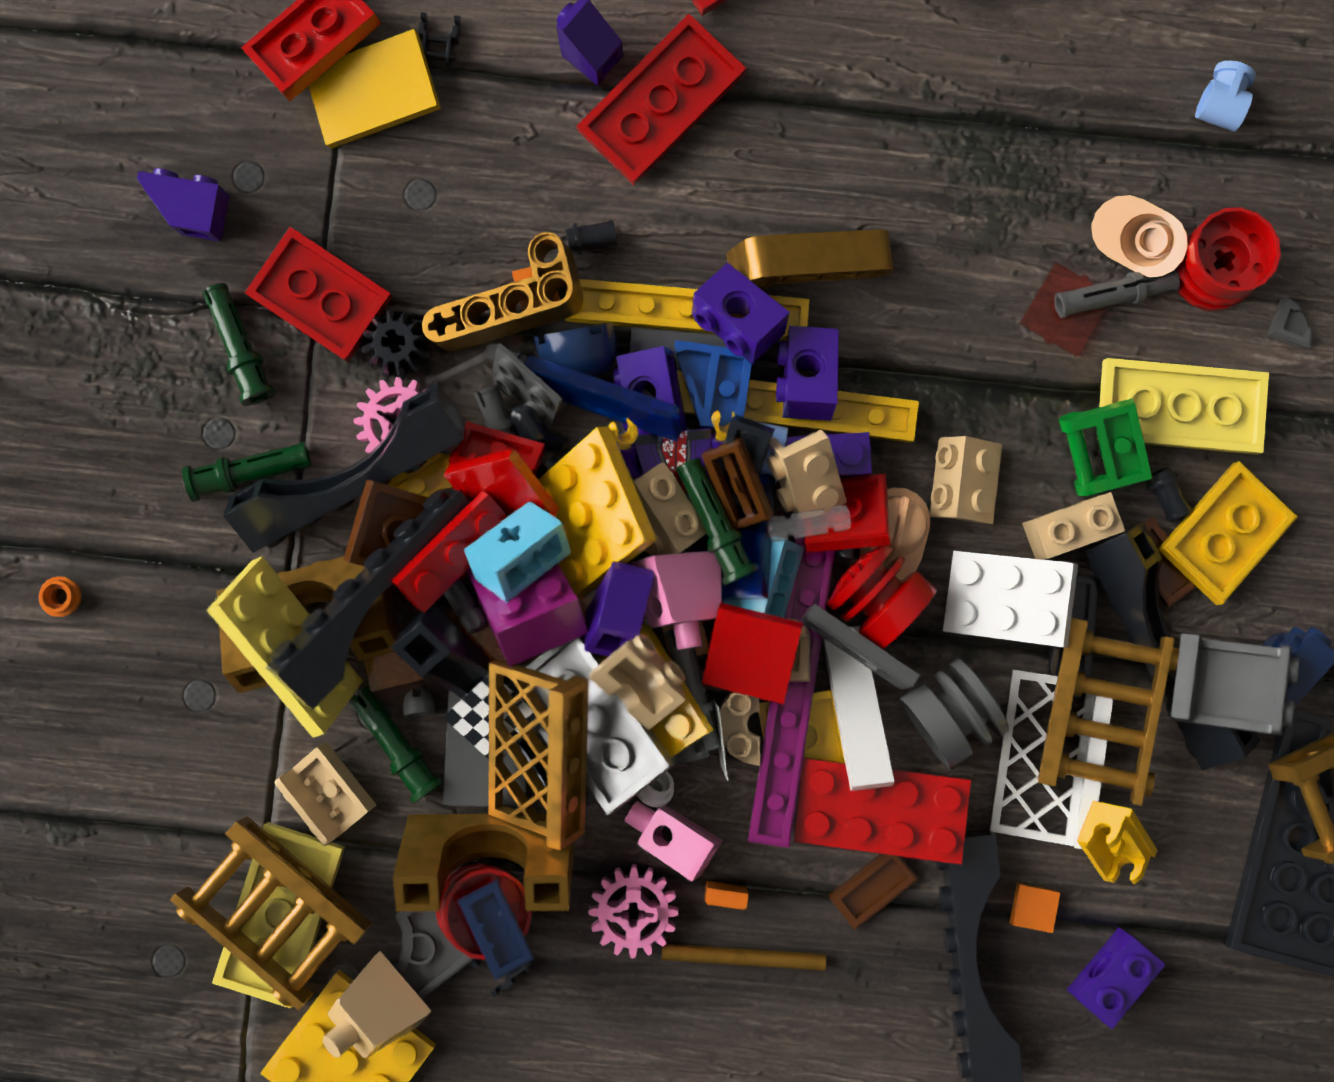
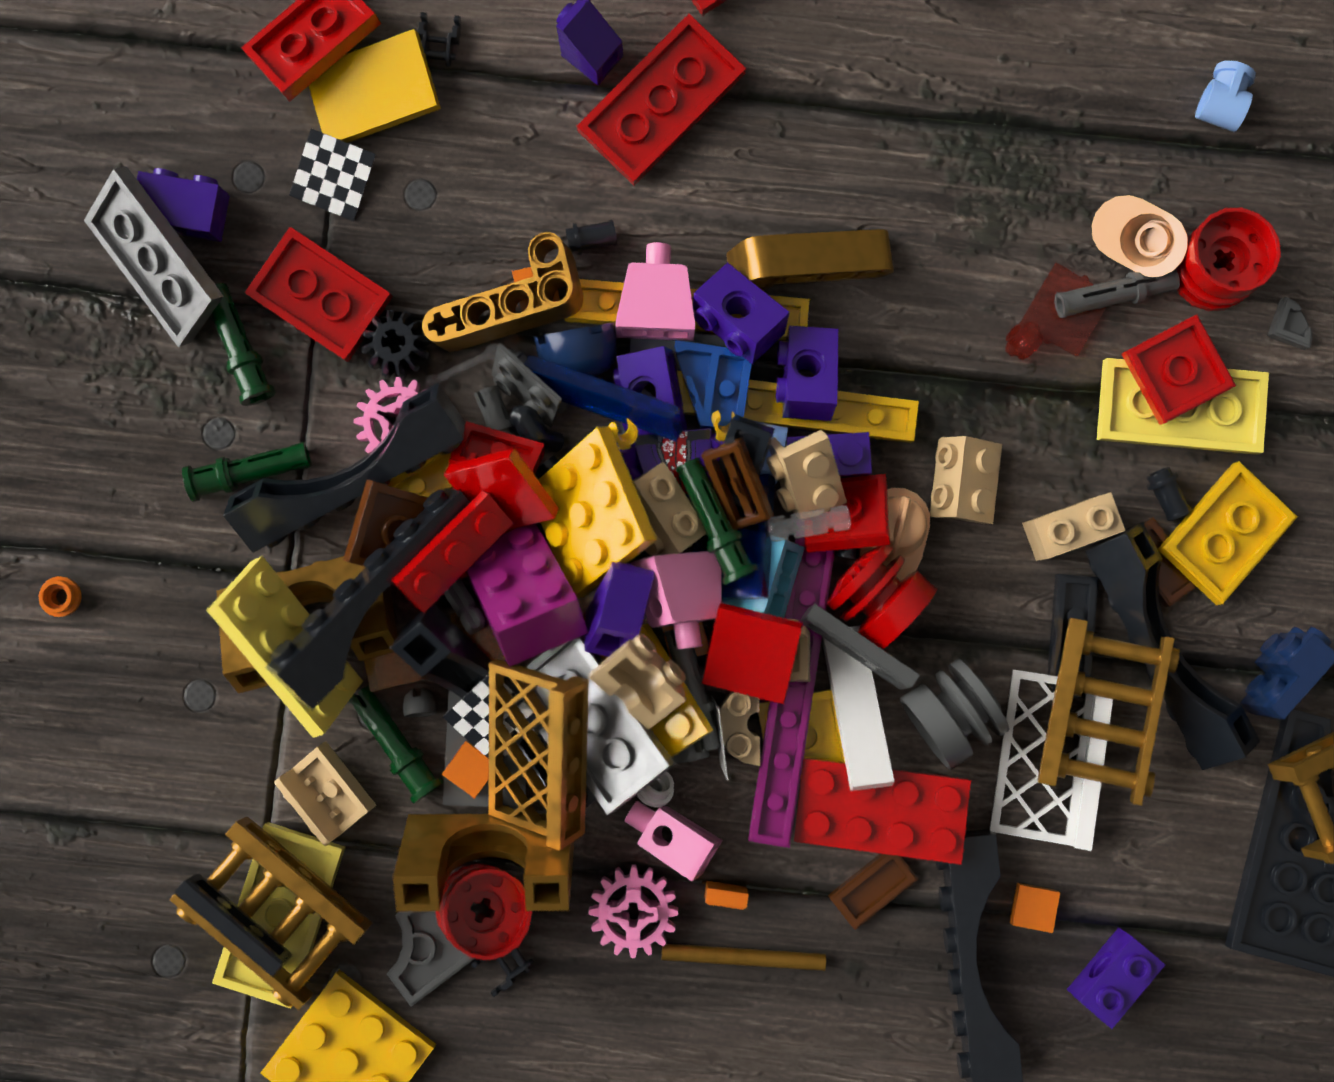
(152, 256): none -> flat silver plate
(234, 923): none -> black tile
(332, 174): none -> sticker
(374, 1011): tan torso -> none
(468, 769): none -> orange tile
(495, 929): dark blue plate -> none
(518, 551): medium azure brick -> none
(656, 299): none -> bright pink torso
(1010, 598): white plate -> none
(1023, 340): none -> clear red plate
(1115, 838): yellow hinge -> none
(1119, 444): green plate -> none
(1178, 369): none -> red tile
(1234, 685): dark grey panel -> none

